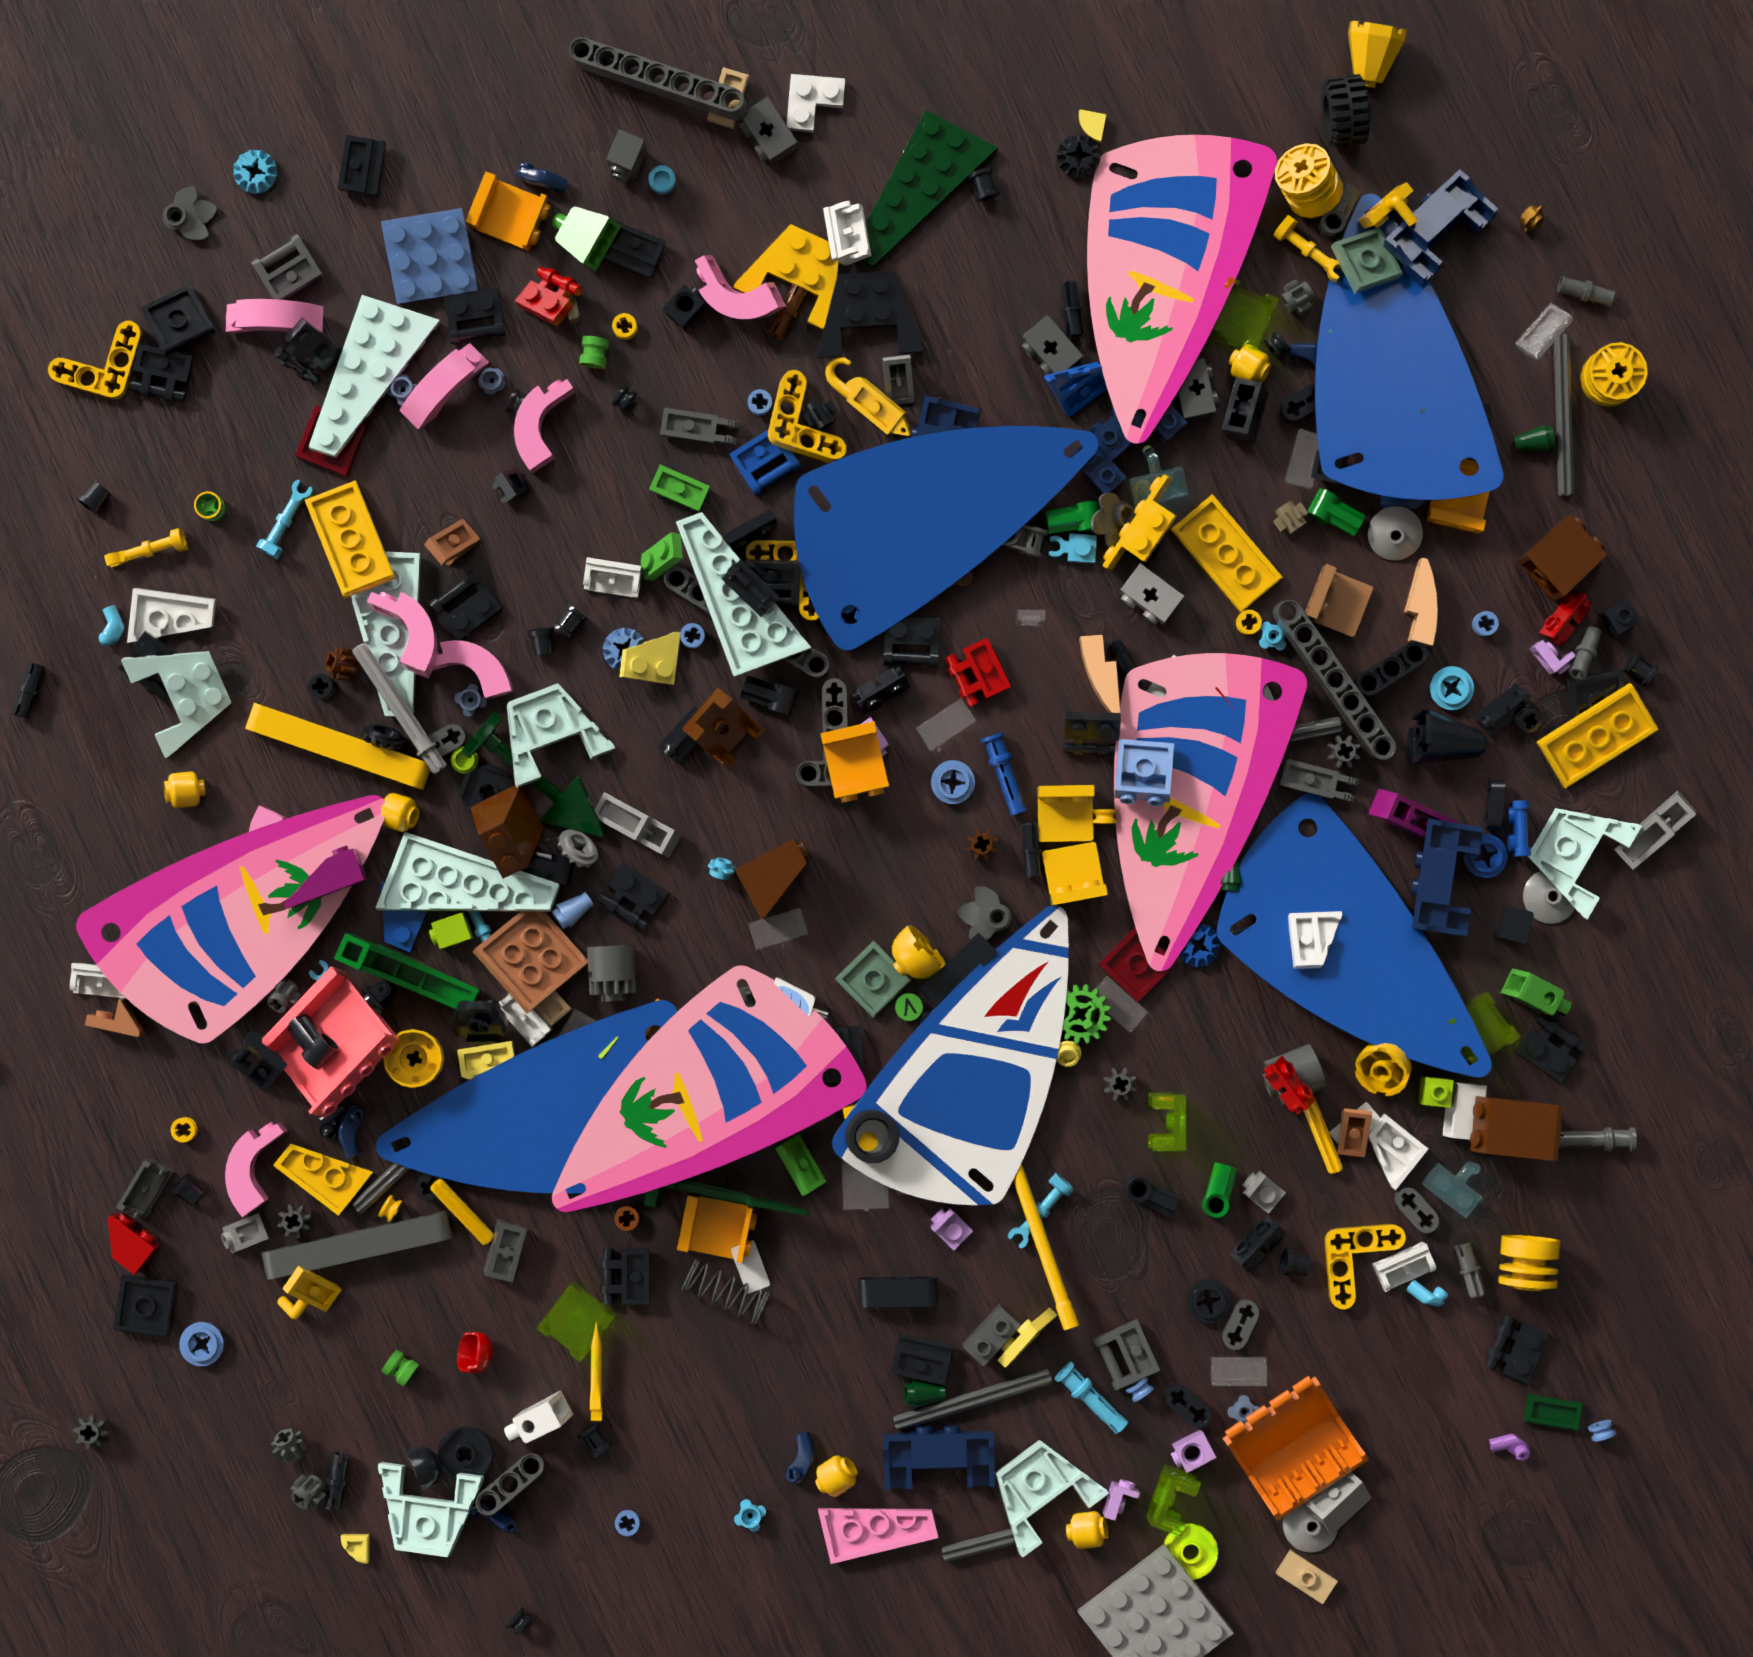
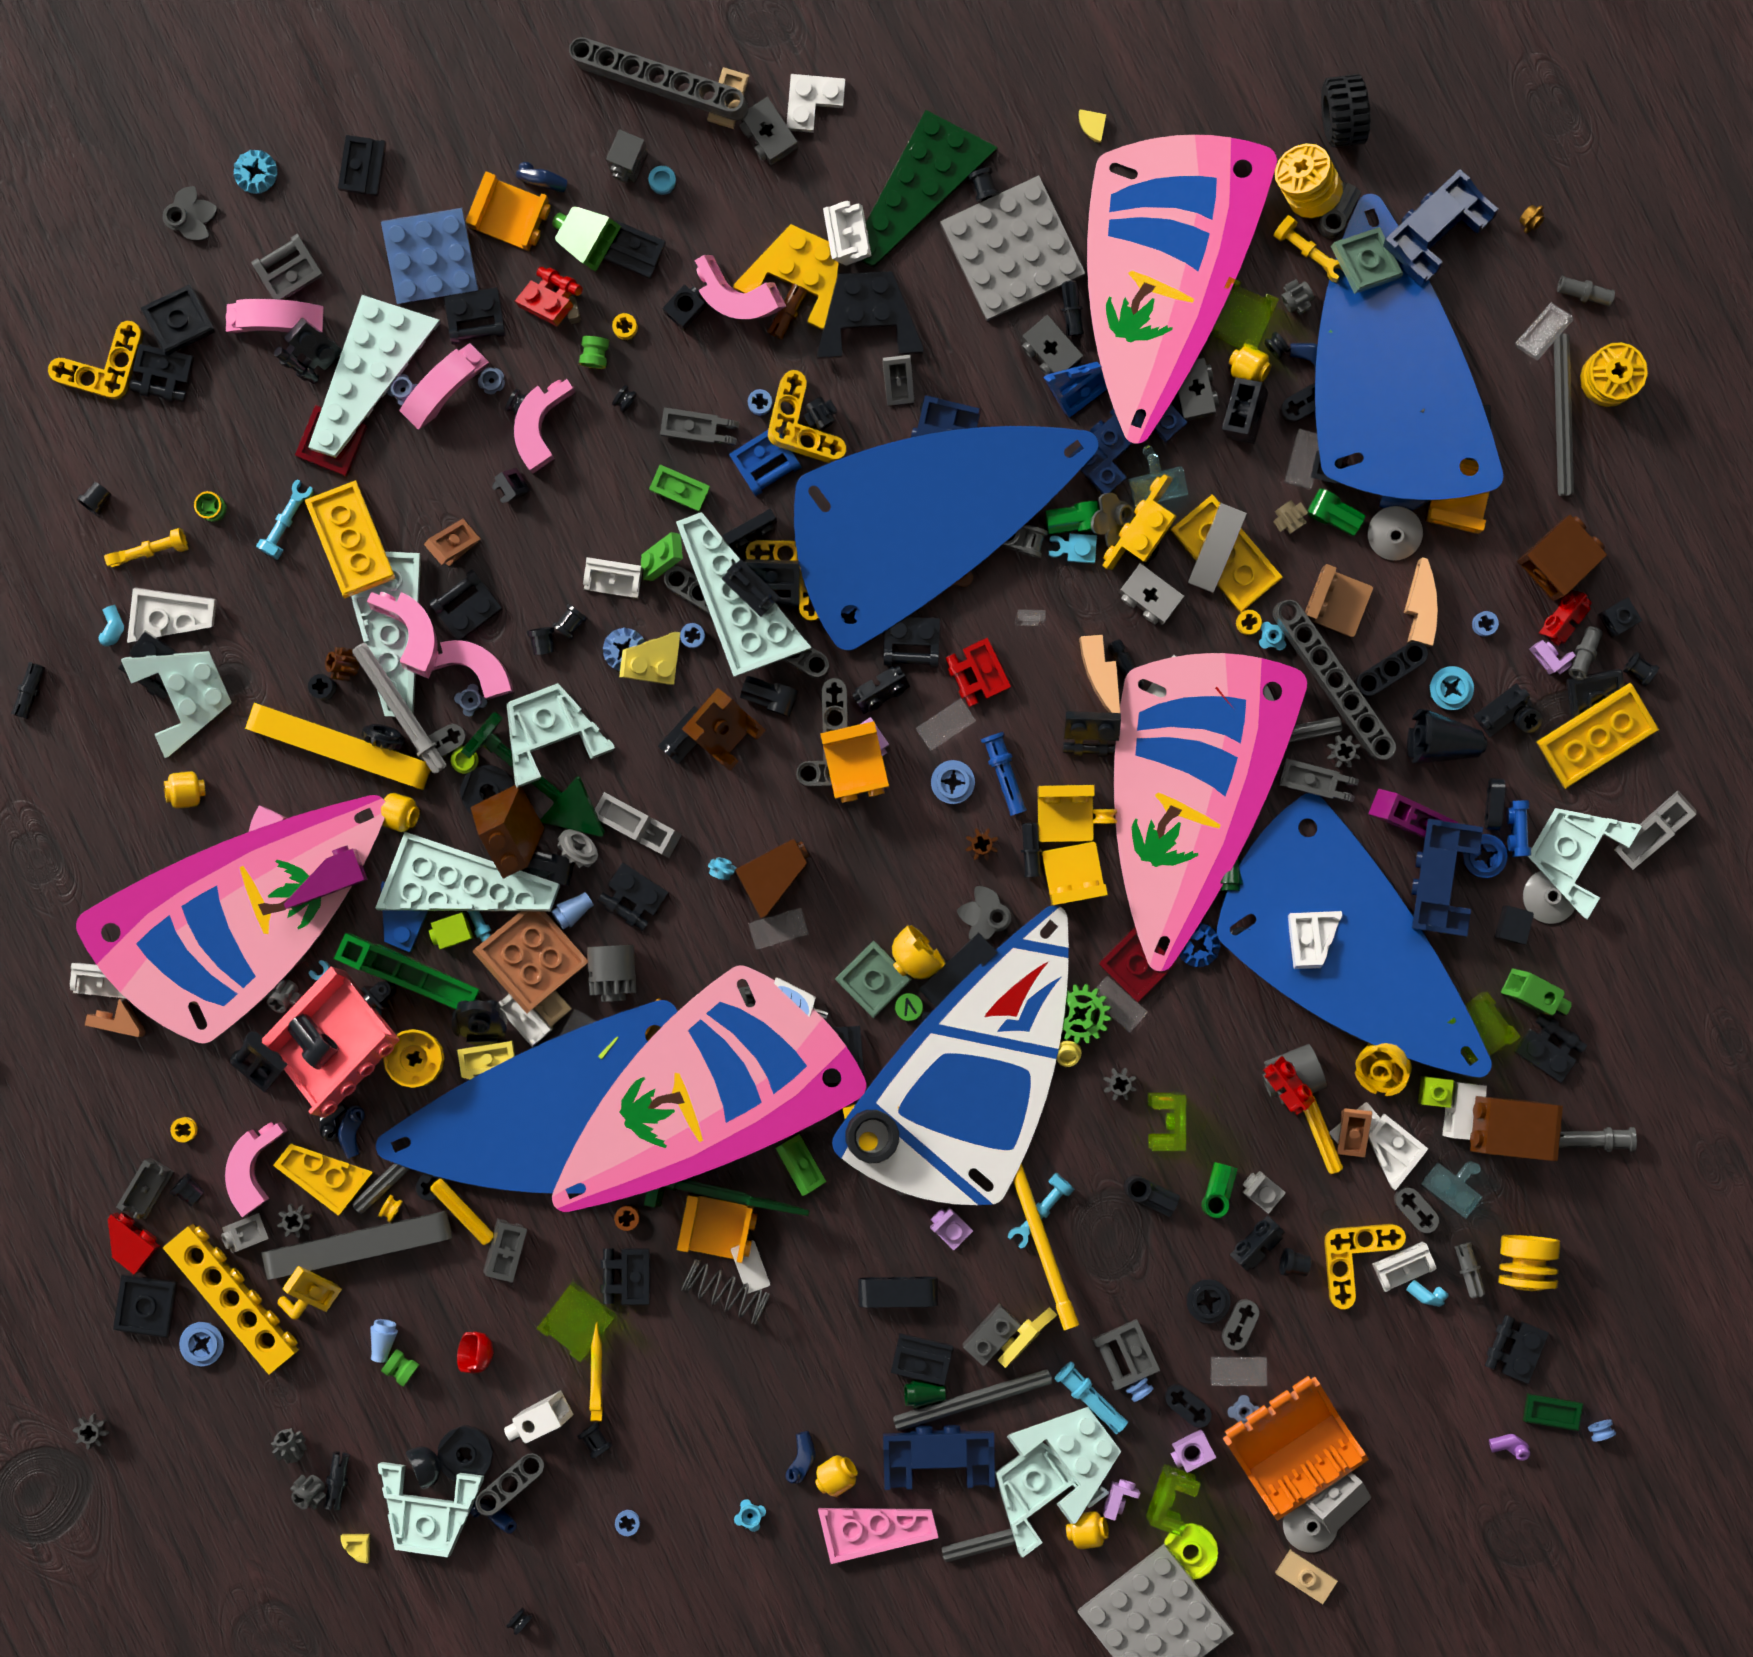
(233, 1315): none -> yellow brick
(382, 1339): none -> light blue cone
(861, 1190): clear piece -> none
(869, 400): yellow plate -> none
(1012, 248): none -> light grey plate
(1082, 1449): none -> light aqua wing
(1087, 165): black gear -> none
(1144, 772): medium blue plate -> none
(1217, 547): none -> light grey slope
(1374, 50): yellow cone -> none
(1395, 199): yellow plate -> none
(1535, 440): dark green cone -> none

